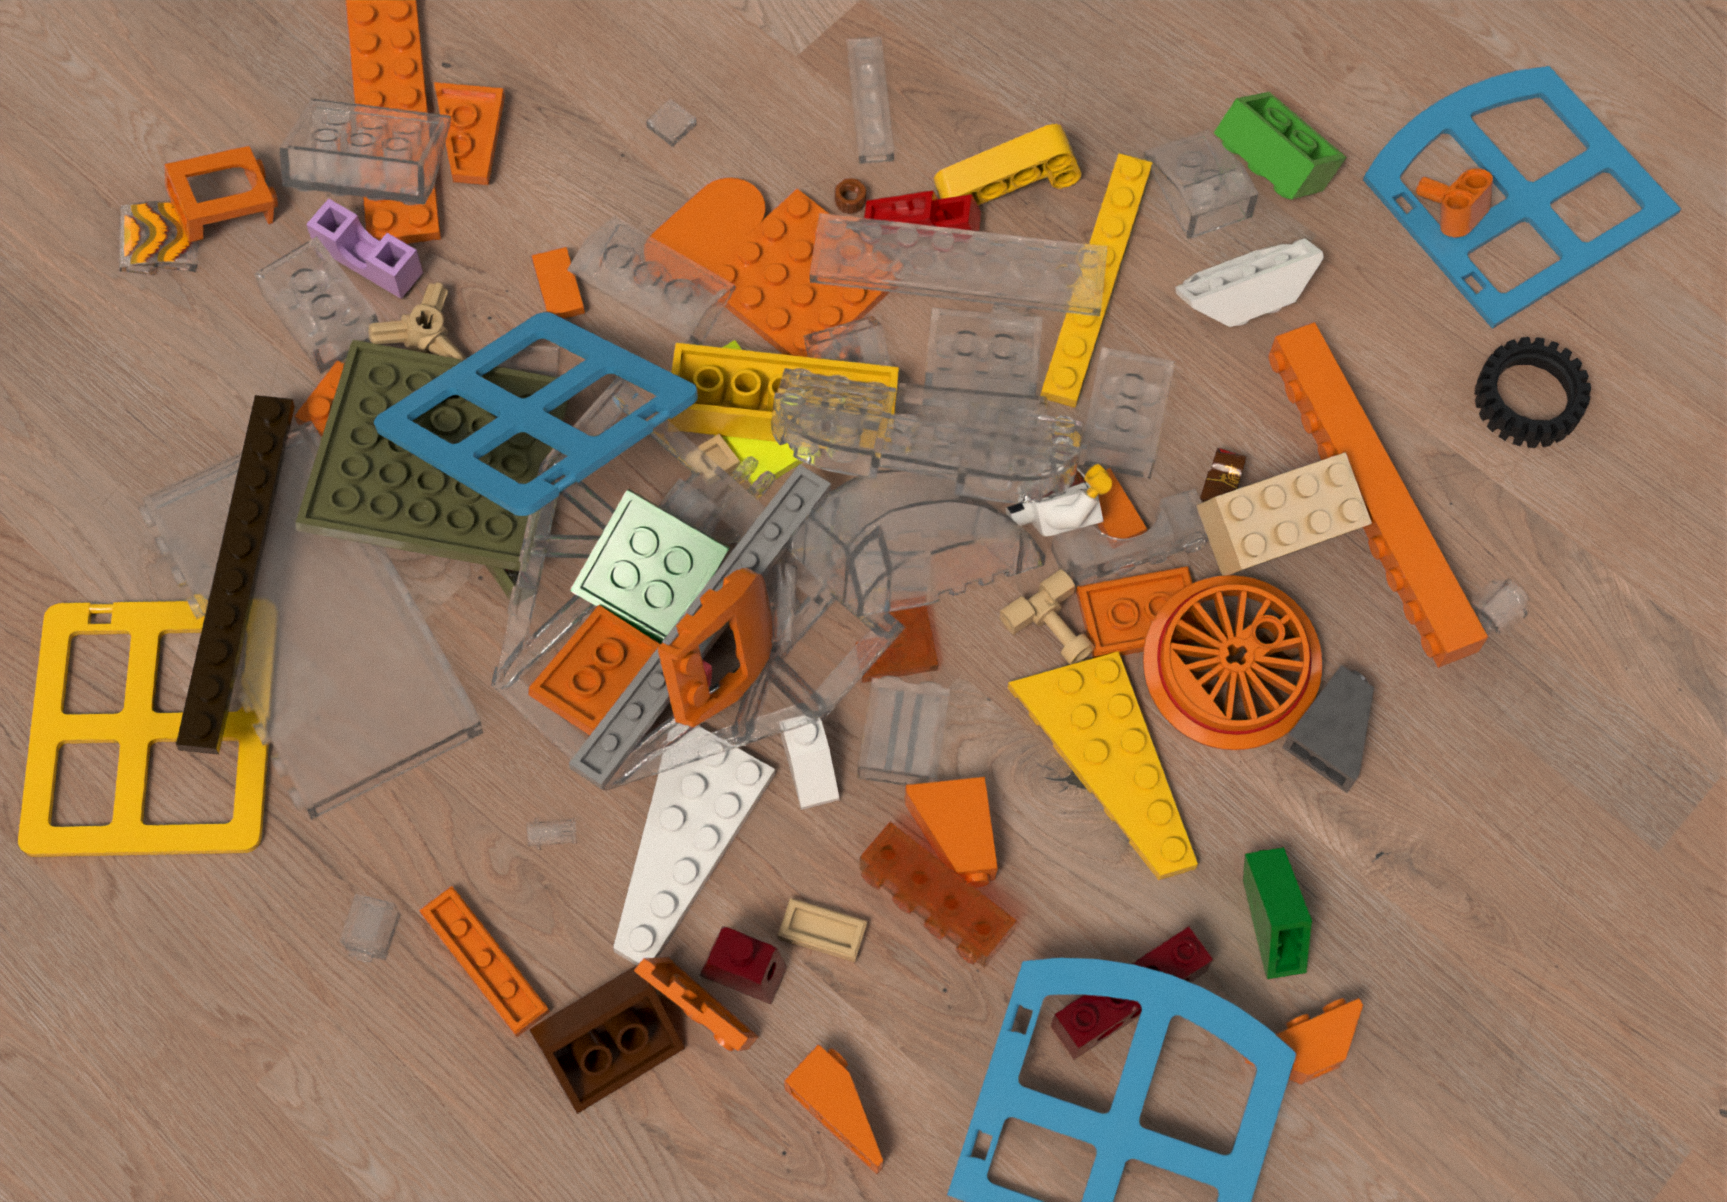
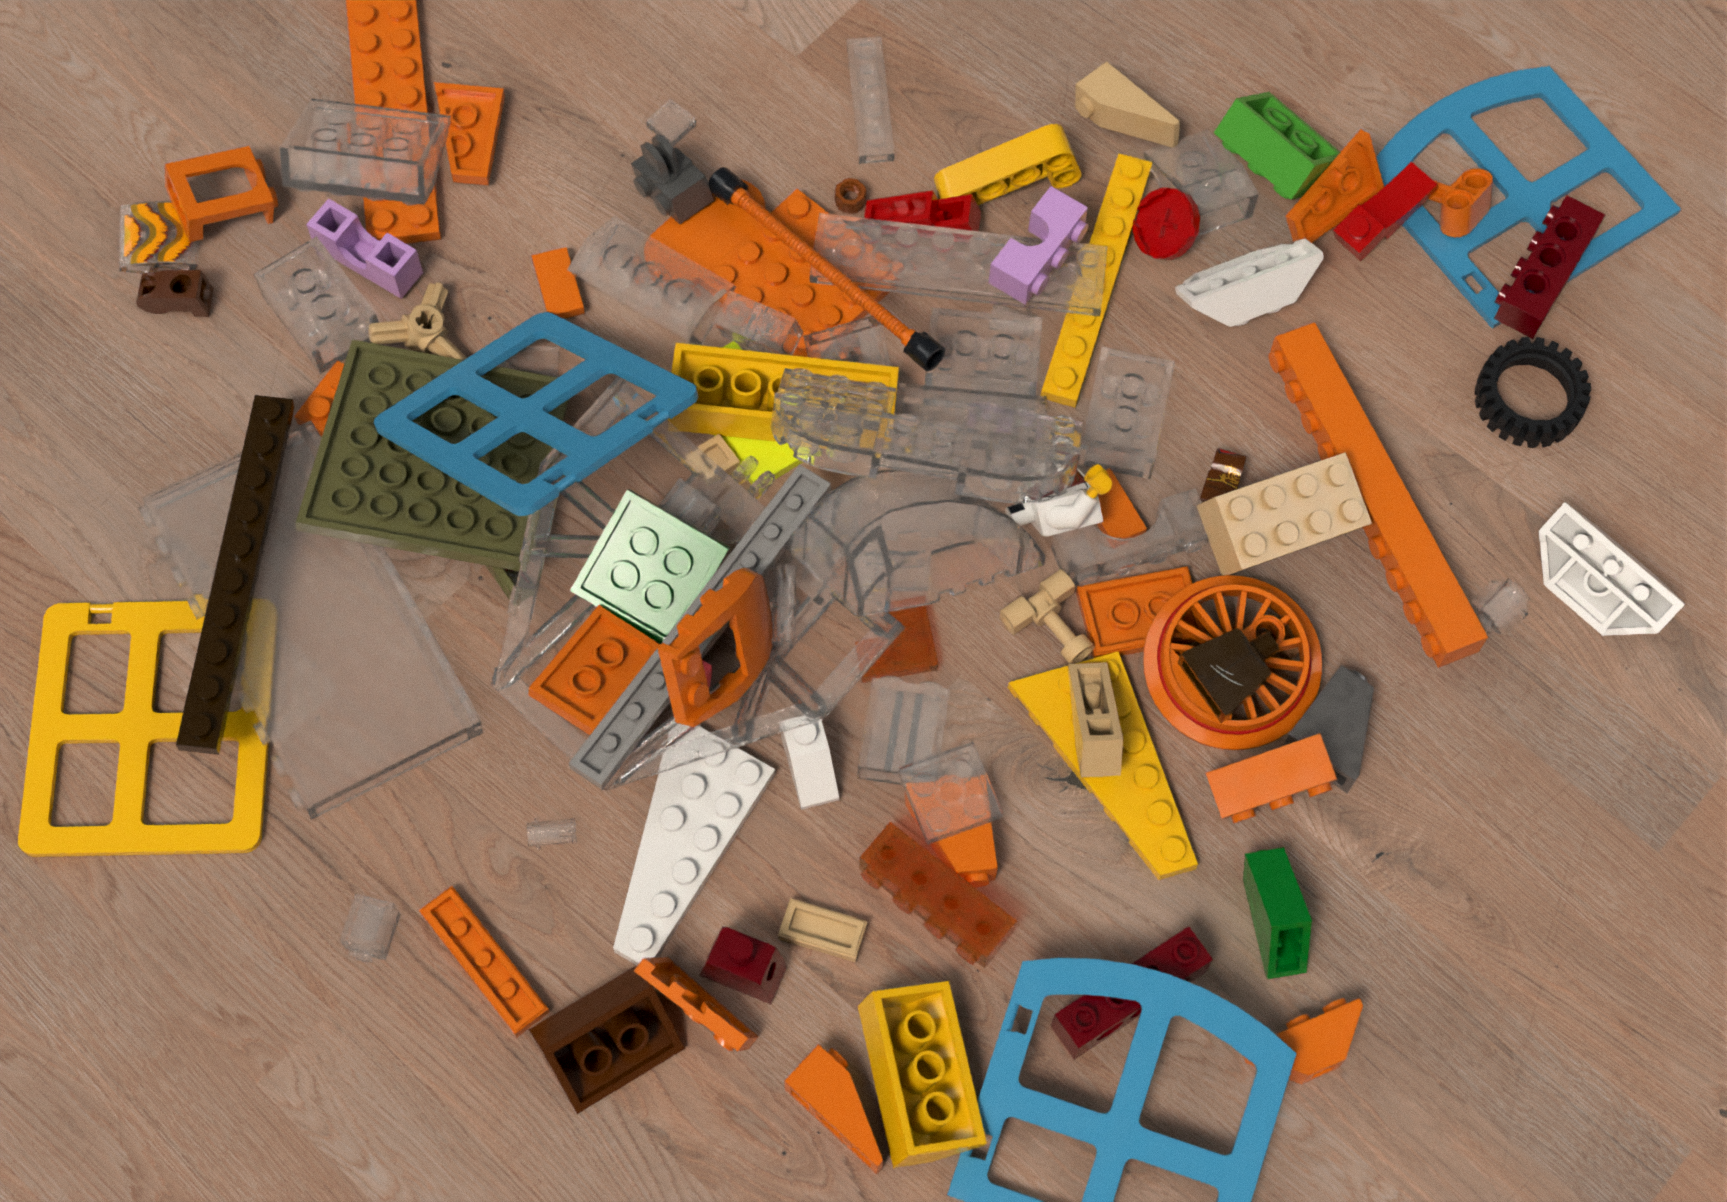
(175, 292): none -> reddish brown leg
(670, 180): none -> dark grey brick
(757, 325): none -> clear brick
(918, 346): none -> orange hose
(921, 1073): none -> yellow slope
(950, 792): none -> clear plate
(1025, 269): none -> lavender arch
(1095, 720): none -> tan slope
(1123, 107): none -> tan slope
(1166, 223): none -> red tile
(1228, 669): none -> dark brown torso
(1272, 778): none -> orange brick
(1343, 185): none -> orange wing
(1384, 211): none -> red slope
(1528, 310): none -> dark red brick
(1602, 578): none -> white wedge

